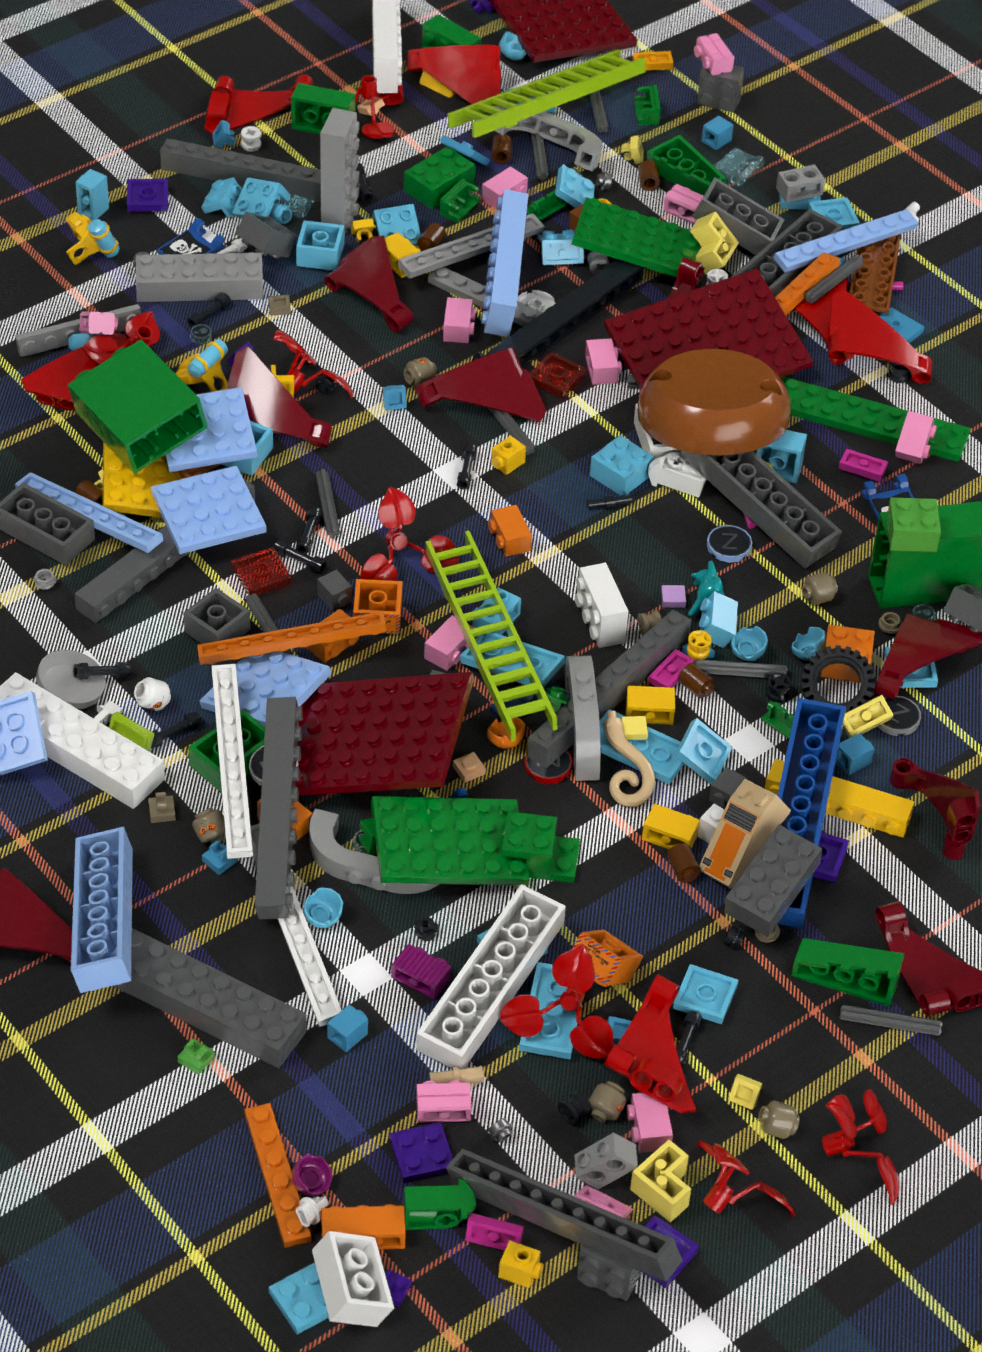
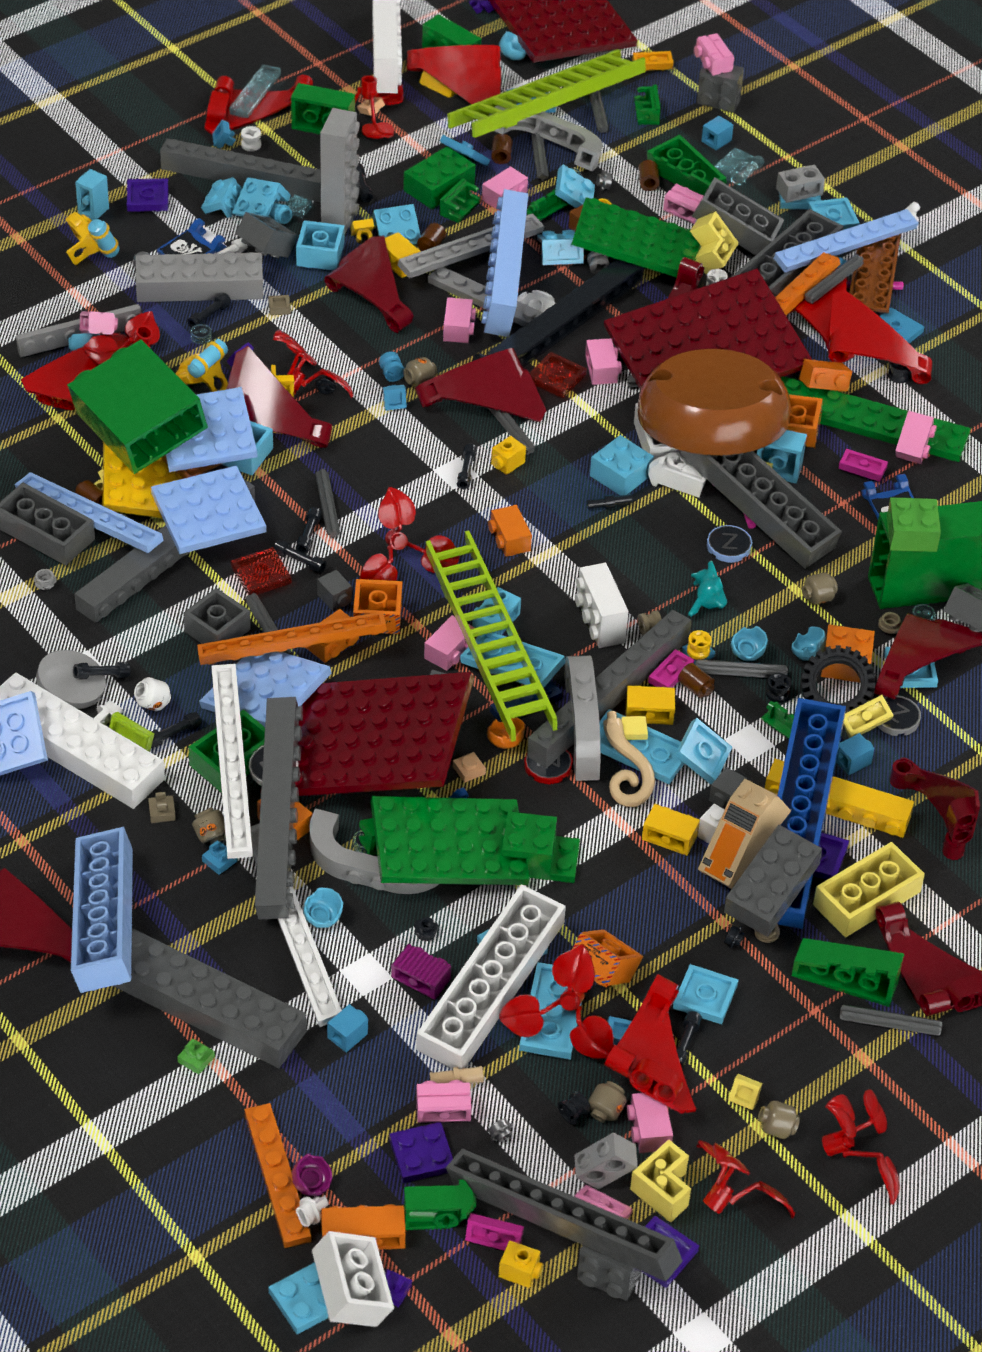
(255, 91): none -> clear light blue plate
(391, 366): none -> dark azure wheel
(556, 696): green hinge -> none
(635, 150): light yellow tile -> none
(673, 596): lavender tile -> none
(683, 863): reddish brown brick -> none
(719, 618): medium azure brick -> none
(806, 417): none -> orange brick
(825, 375): none -> orange brick
(874, 881): none -> light yellow brick

